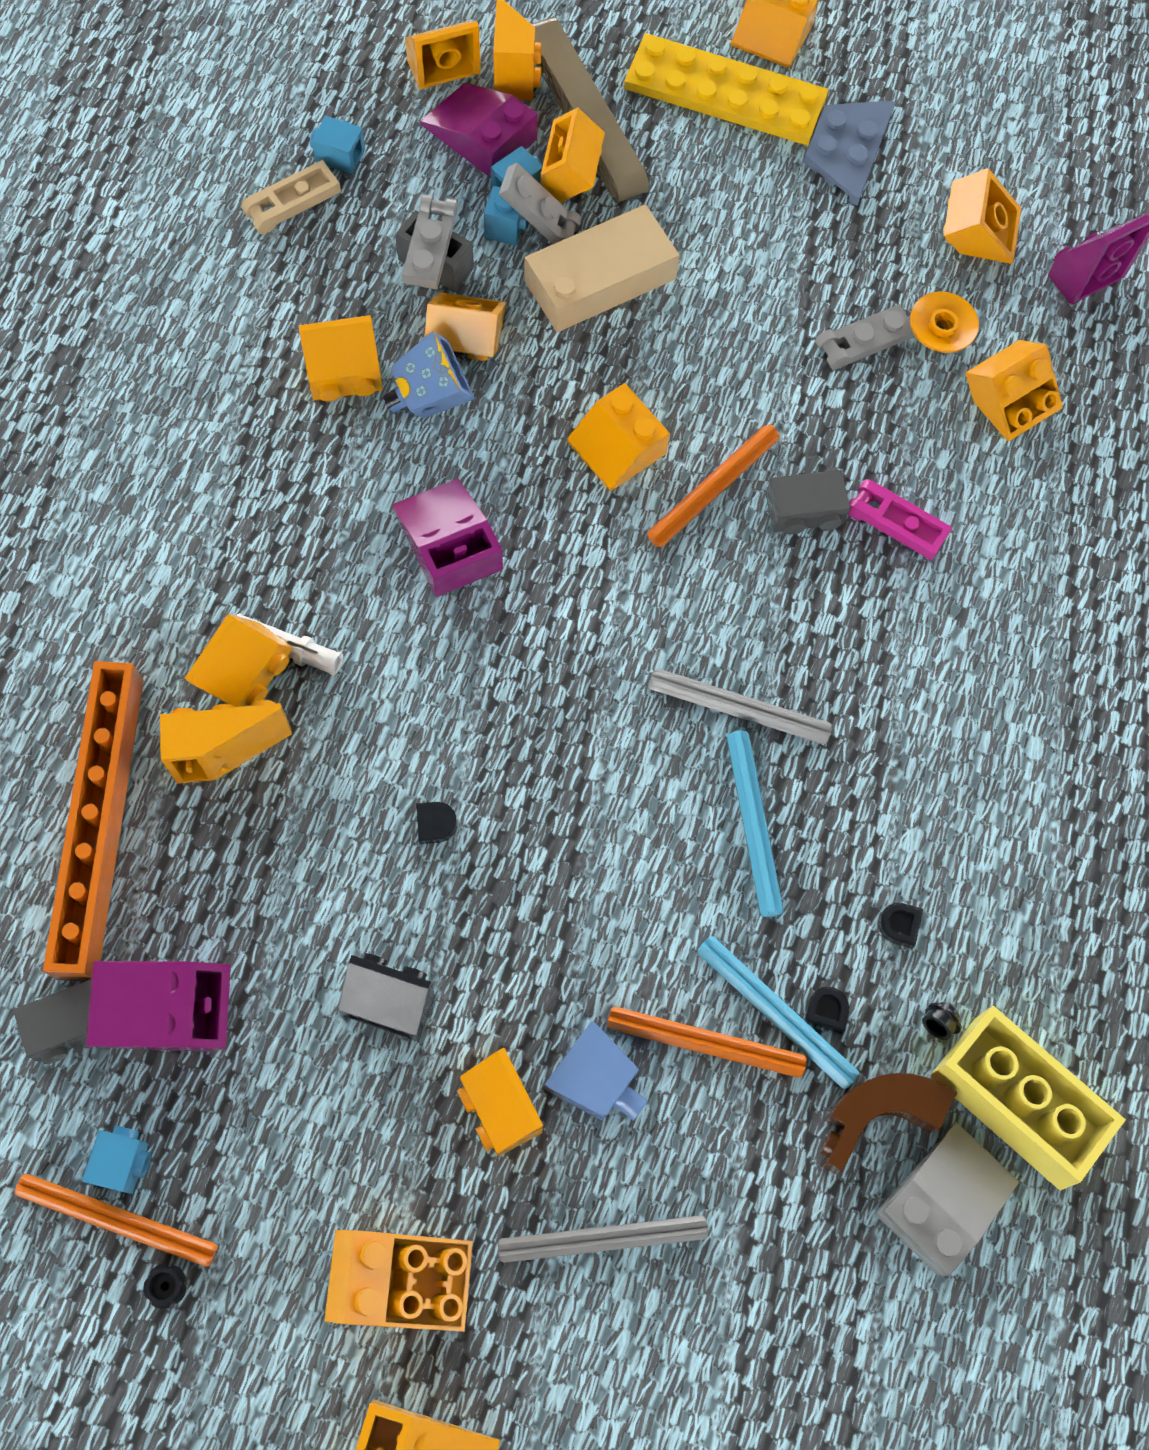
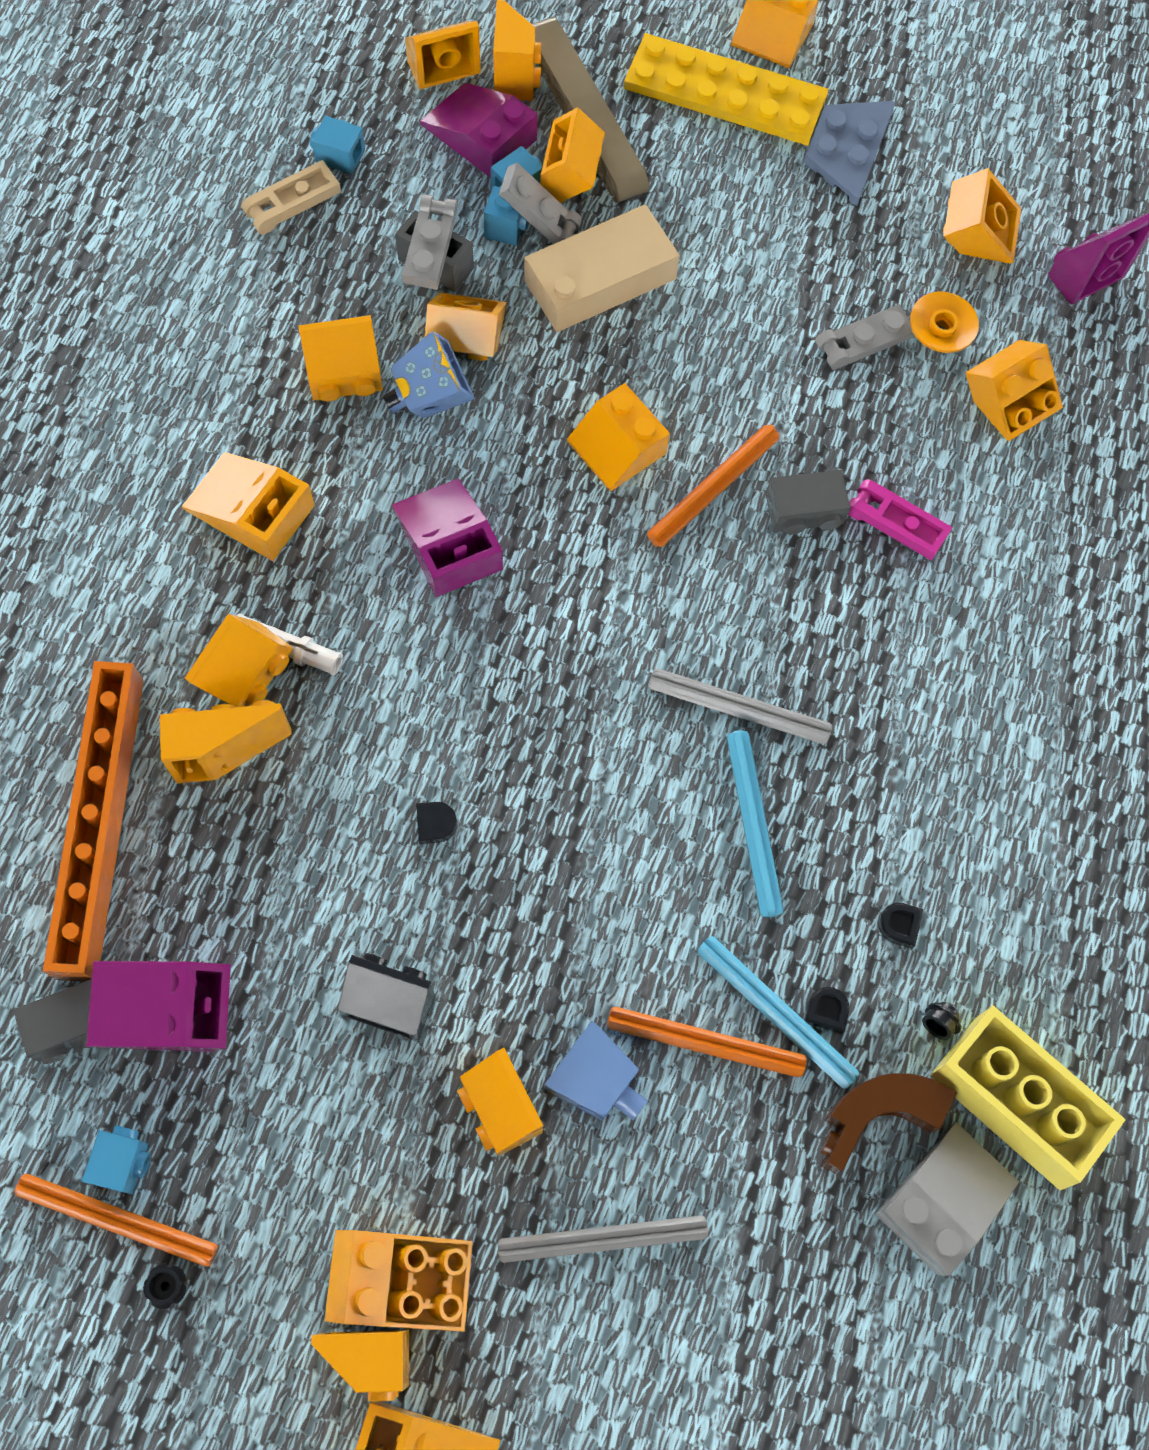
(251, 503): none -> light orange slope
(368, 1360): none -> light orange slope

